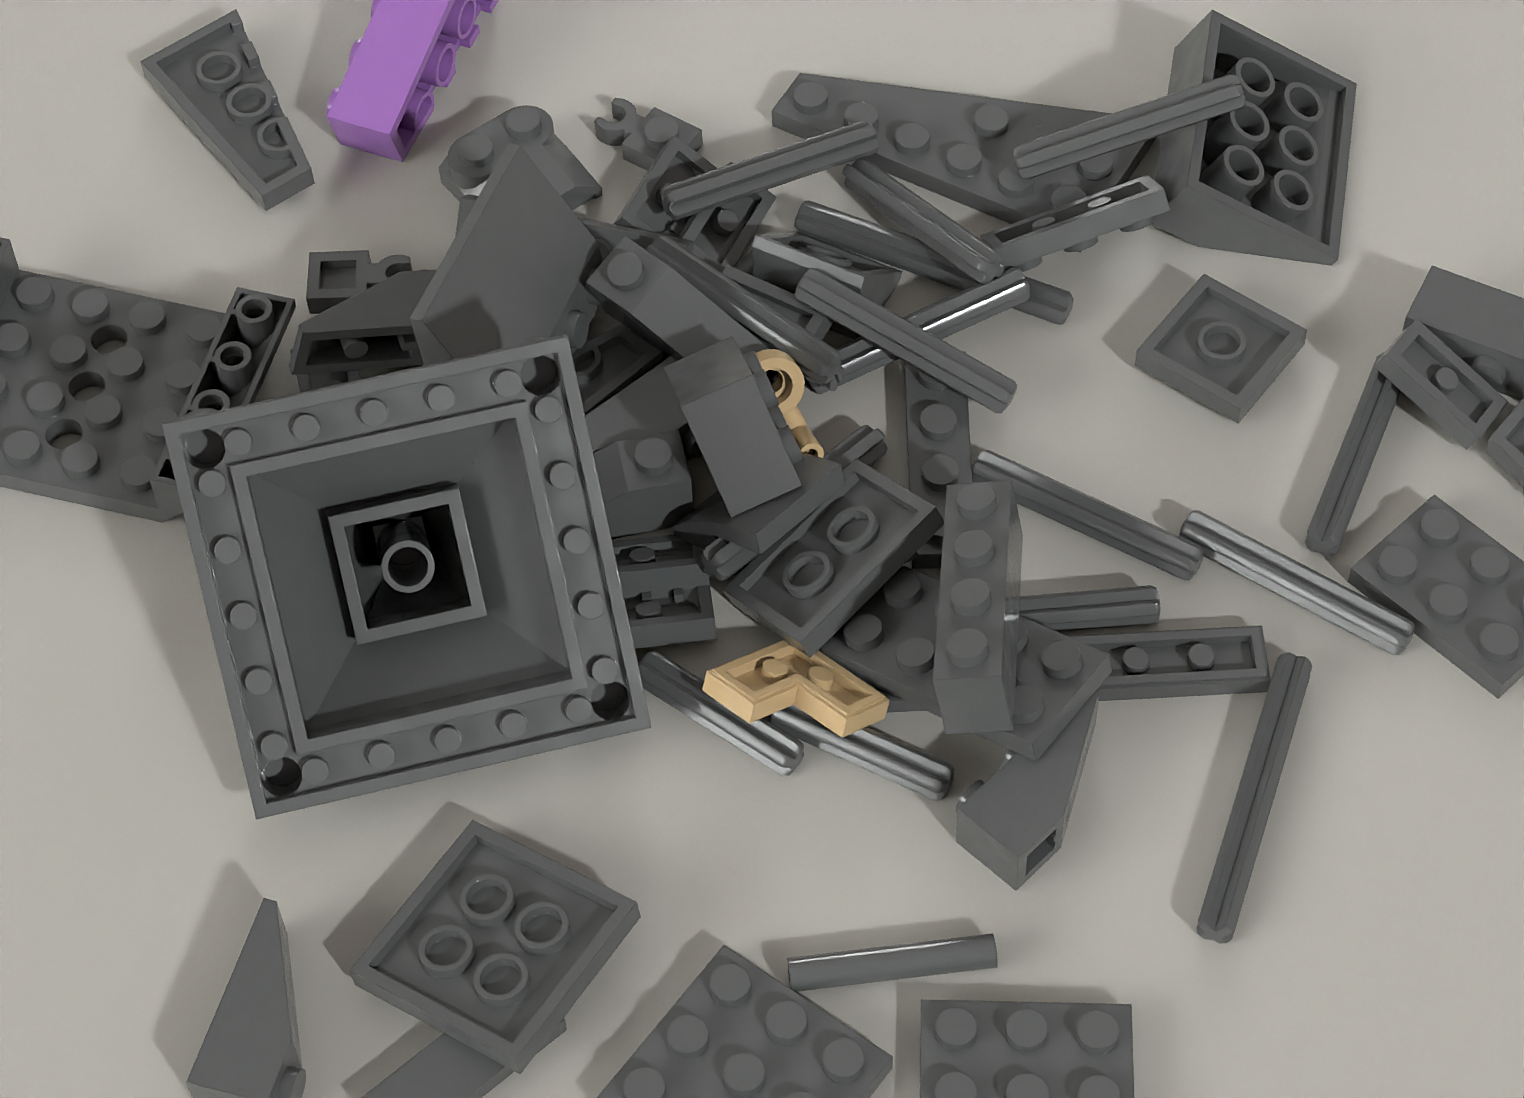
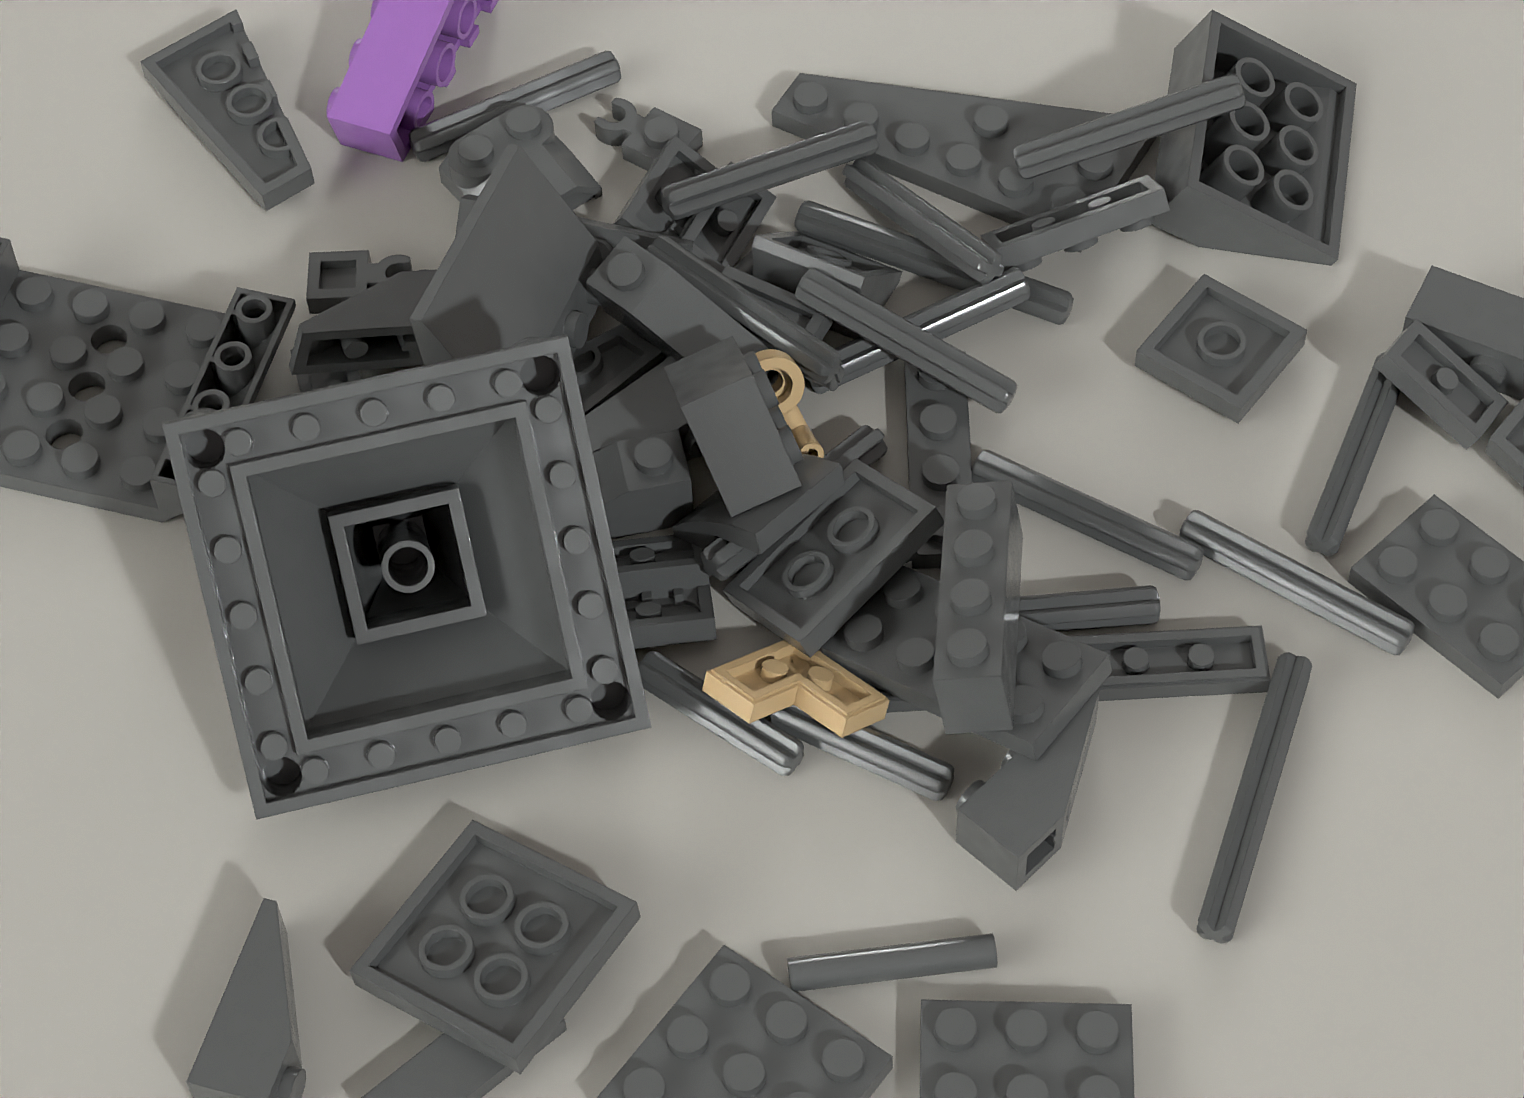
(544, 92): none -> dark grey axle

